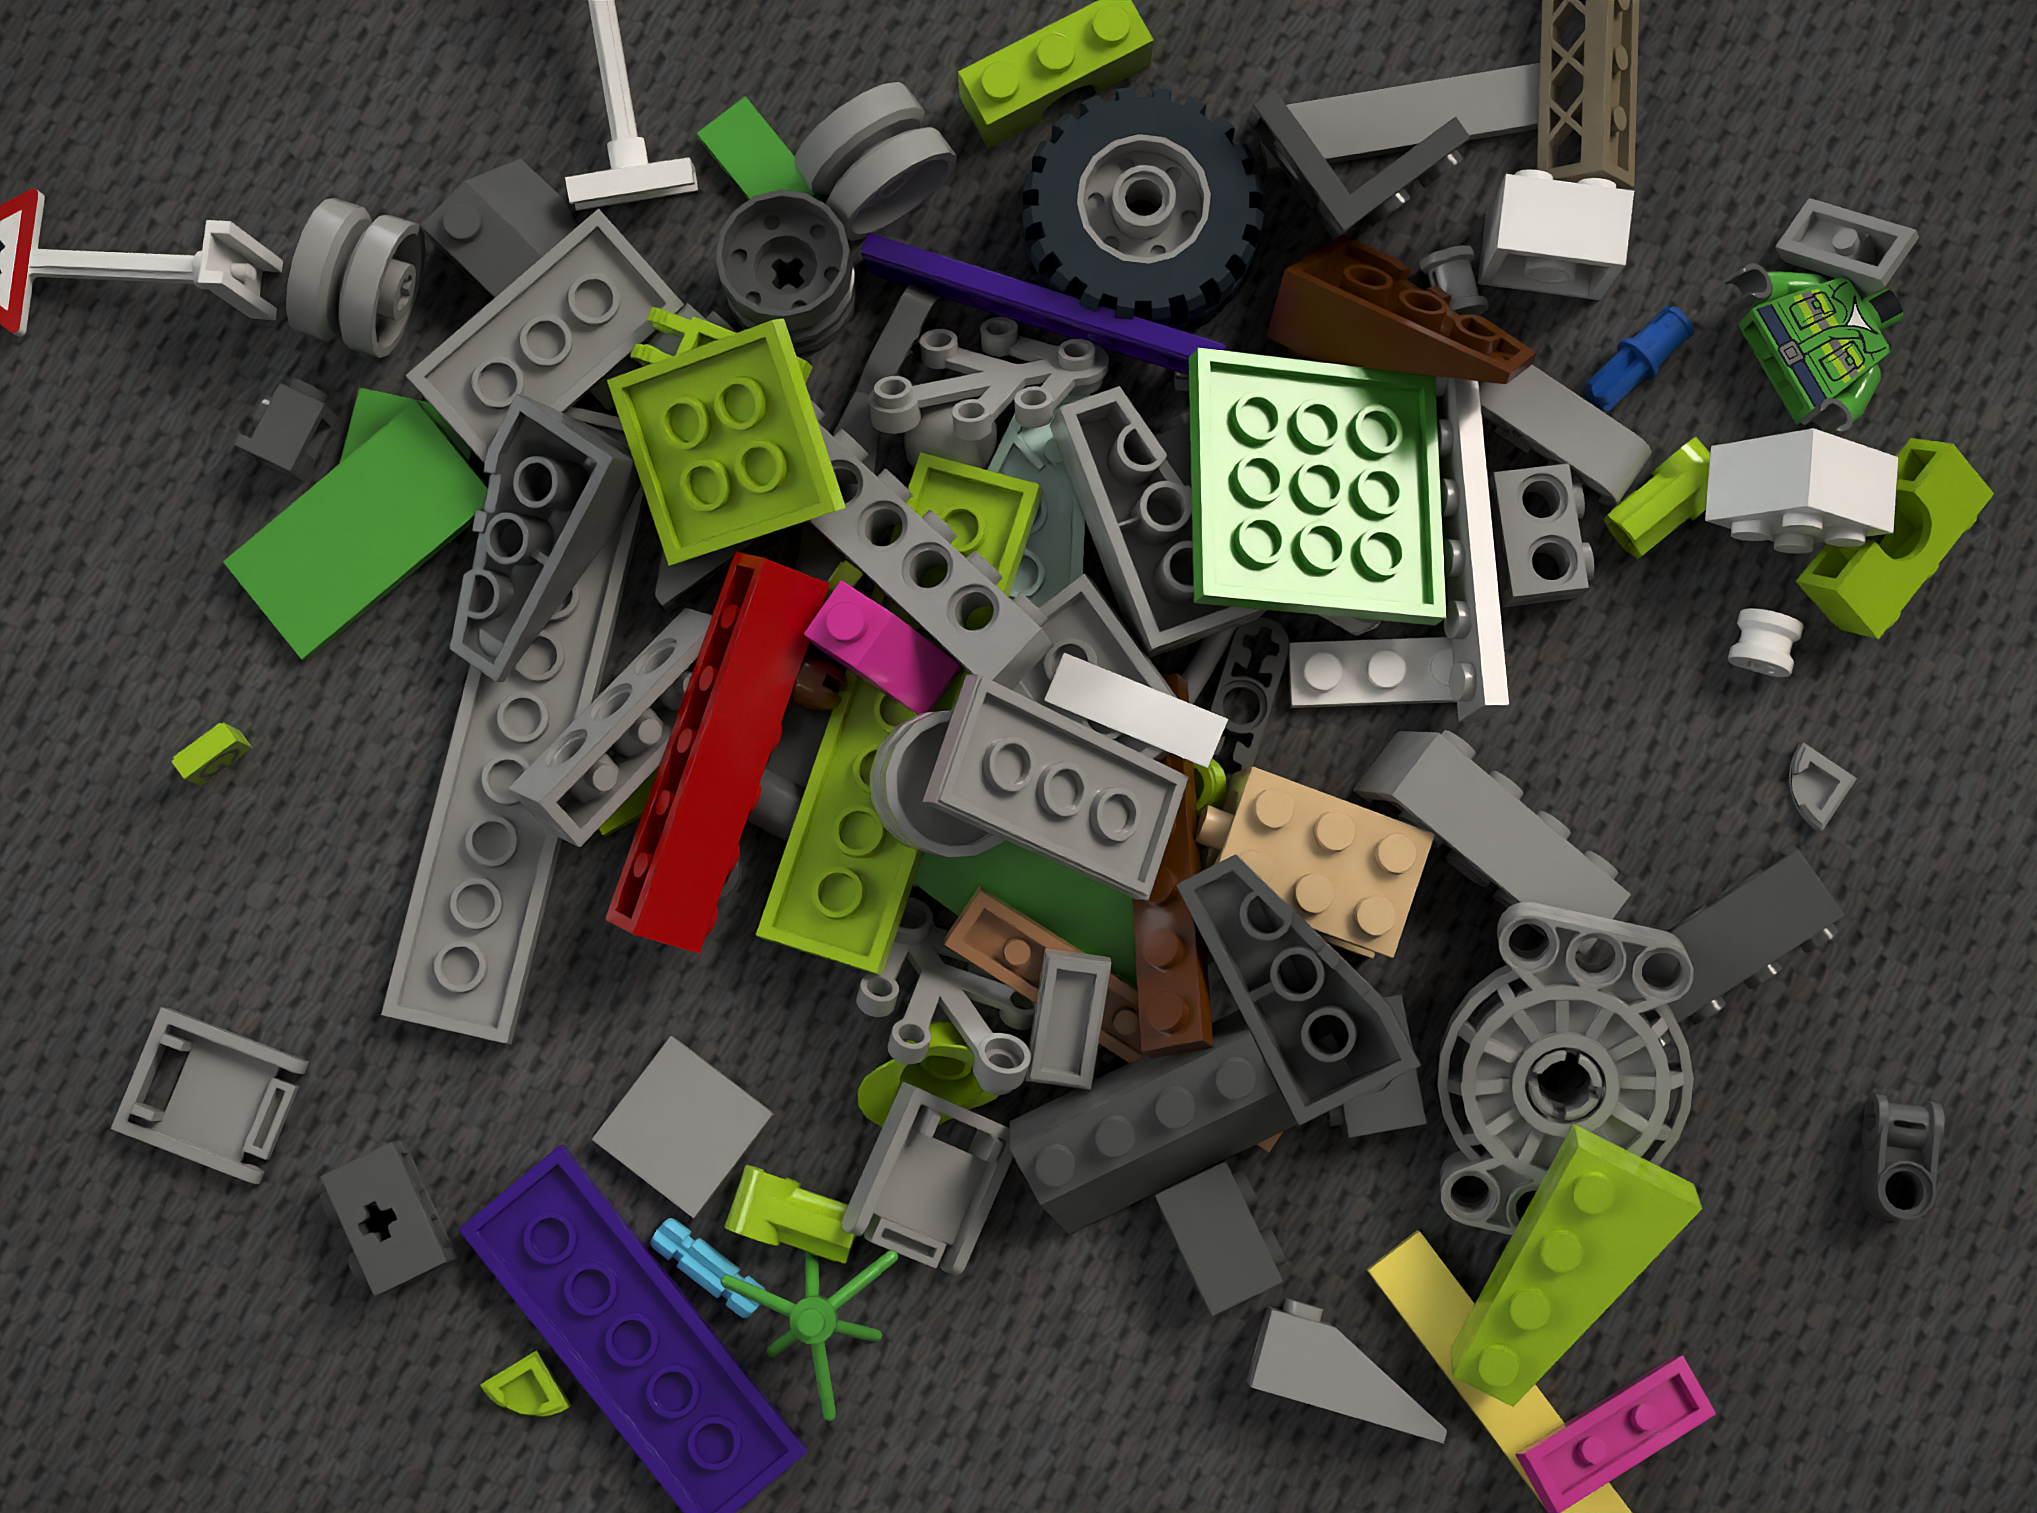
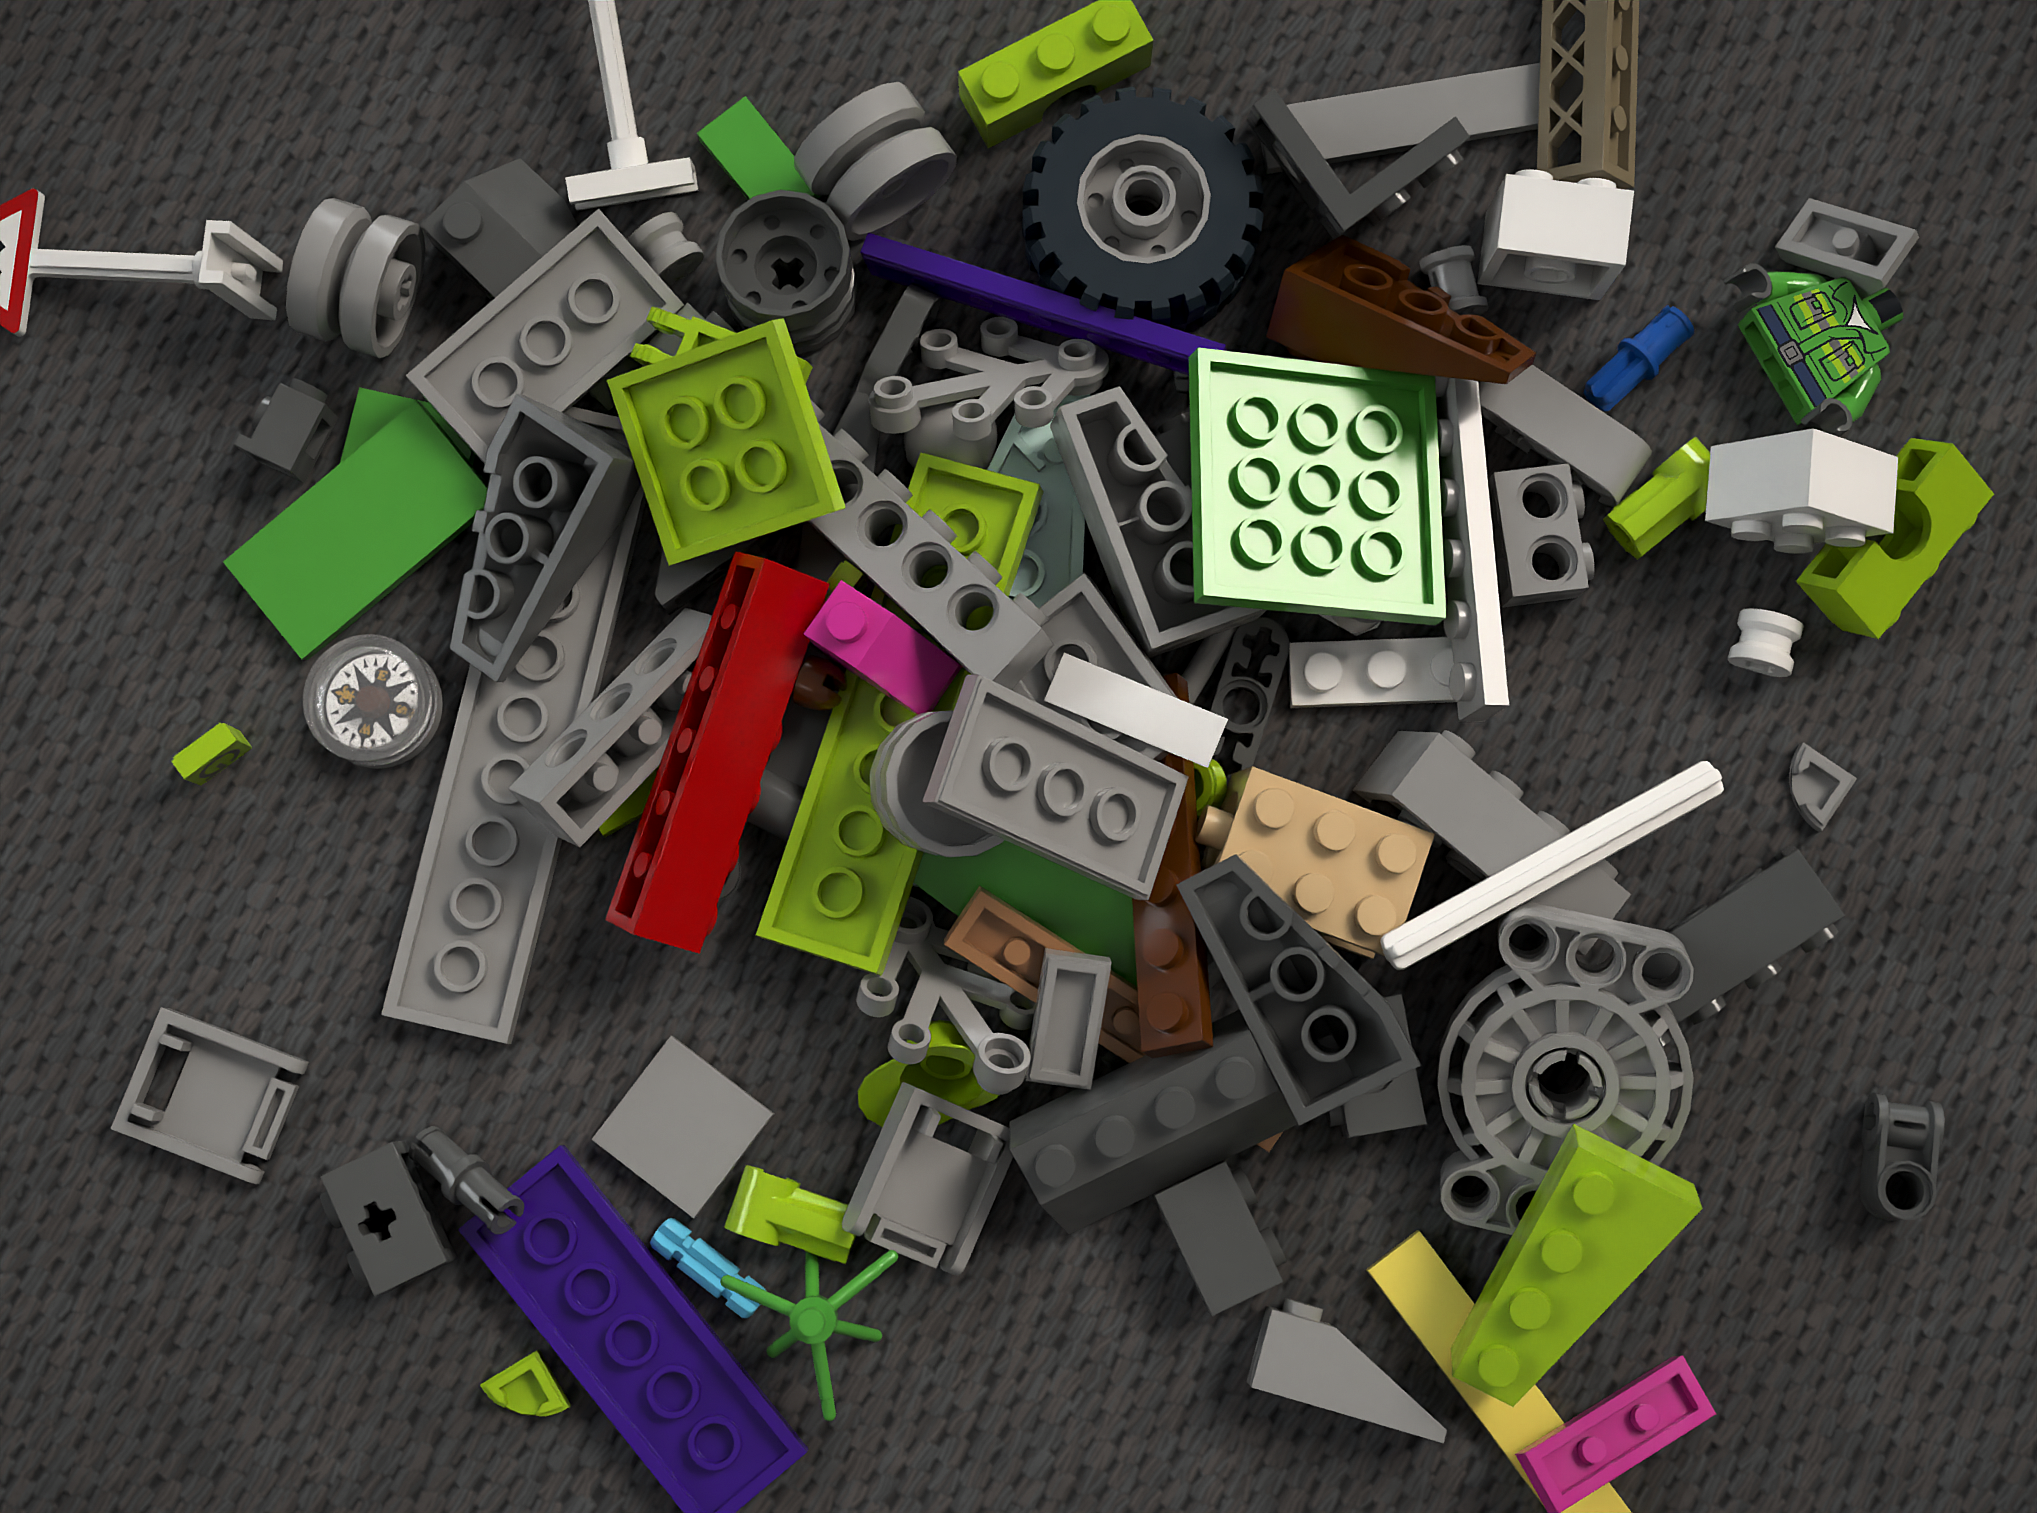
(372, 701): none -> clear piece
(466, 1180): none -> dark grey pin
(666, 248): none -> light grey wheel
(1551, 865): none -> white axle

